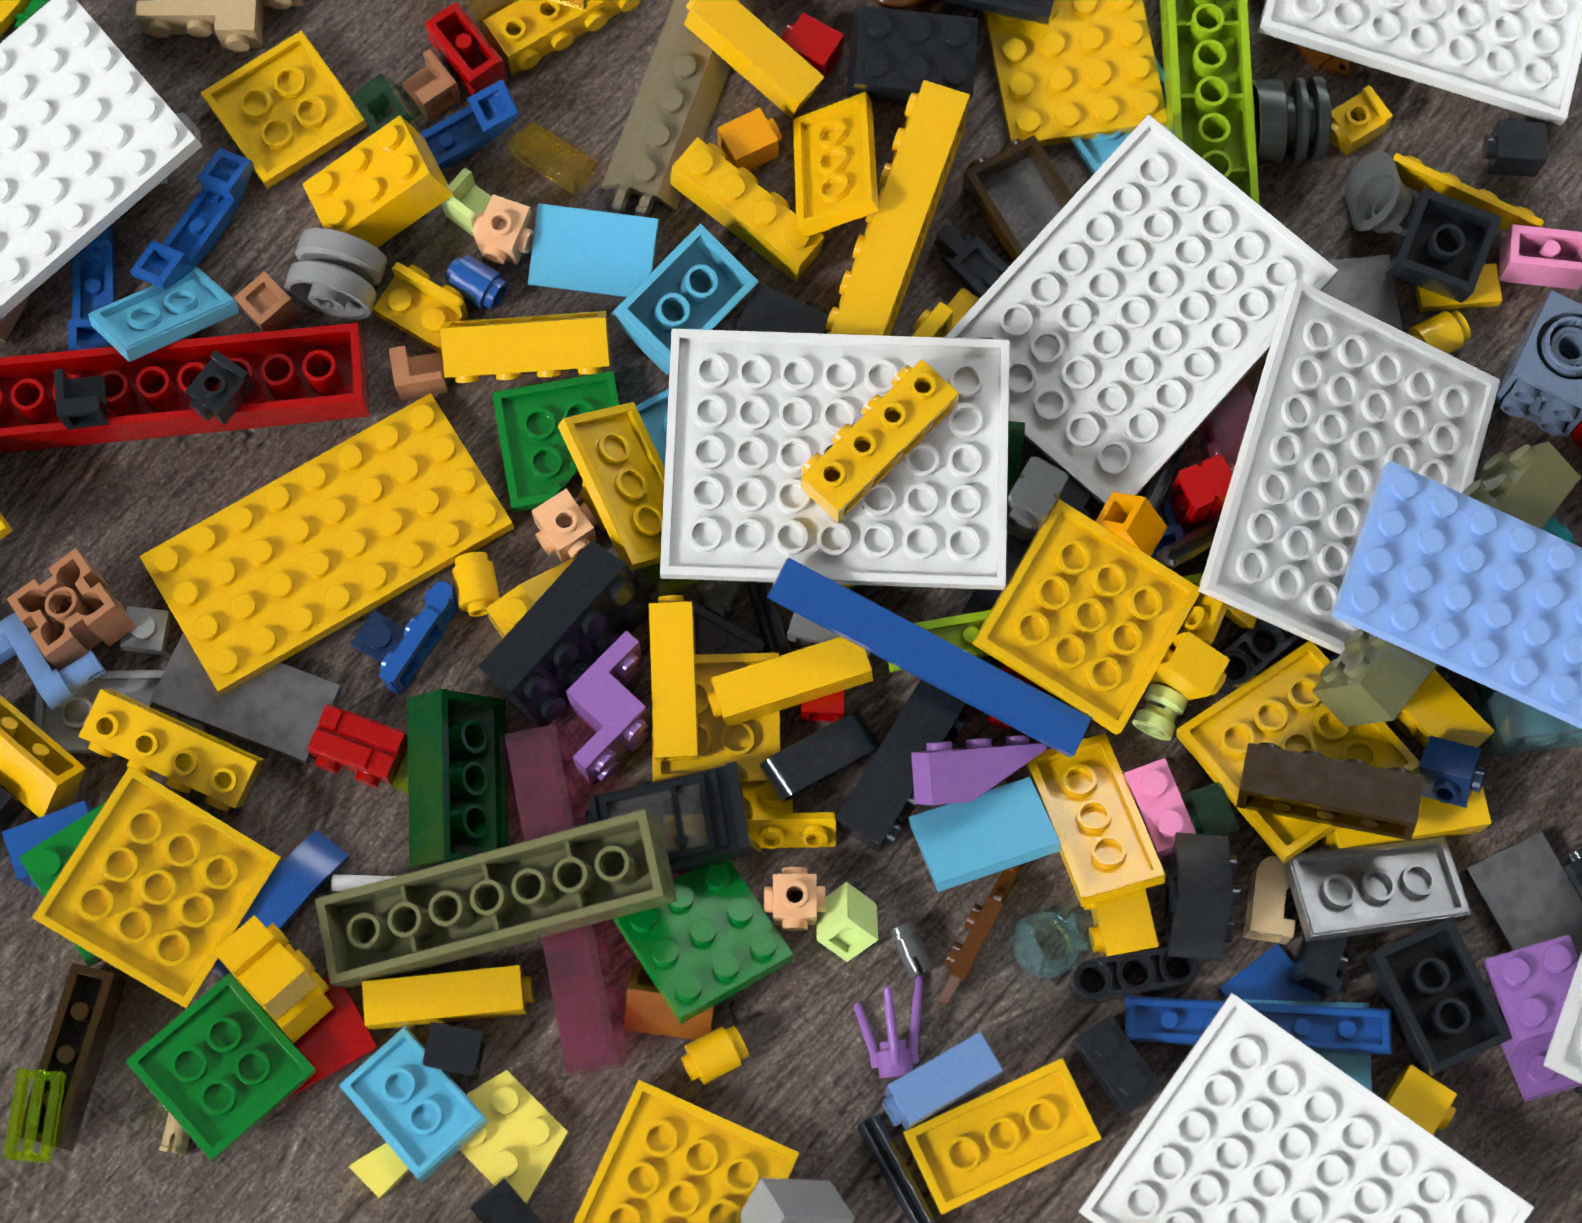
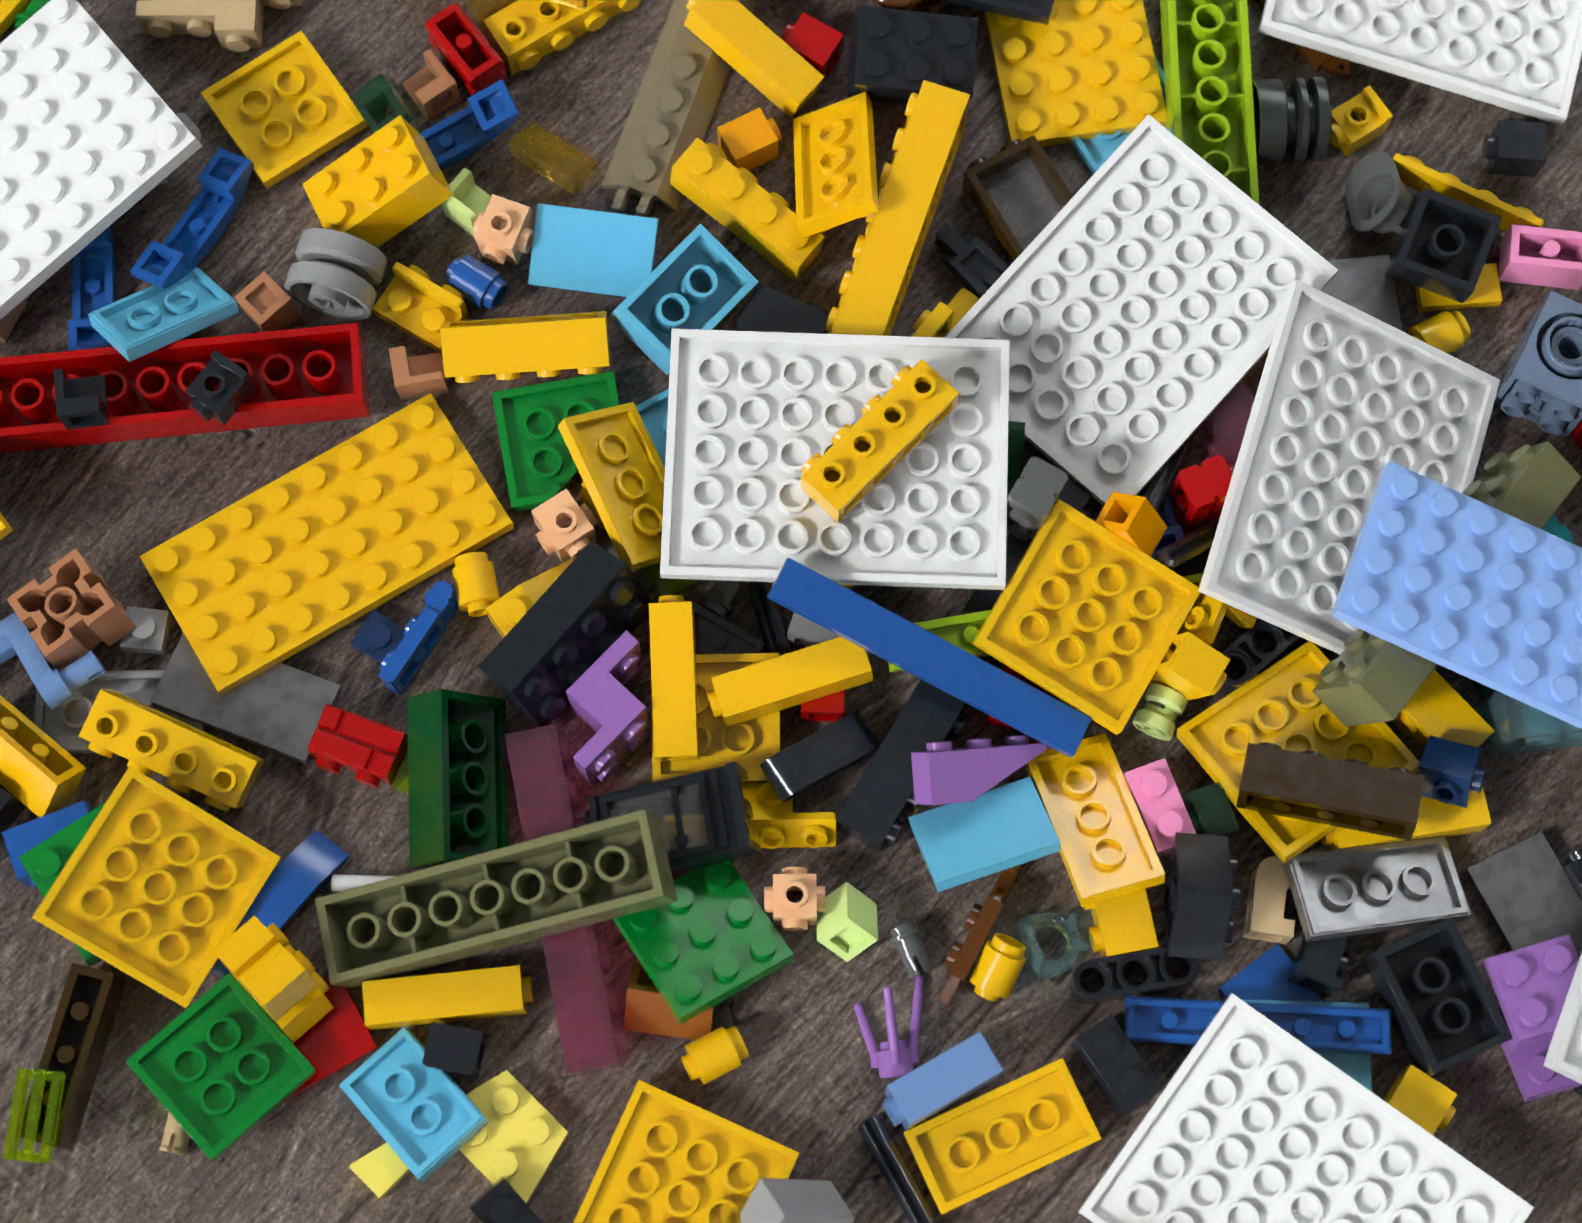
(998, 967): none -> yellow brick

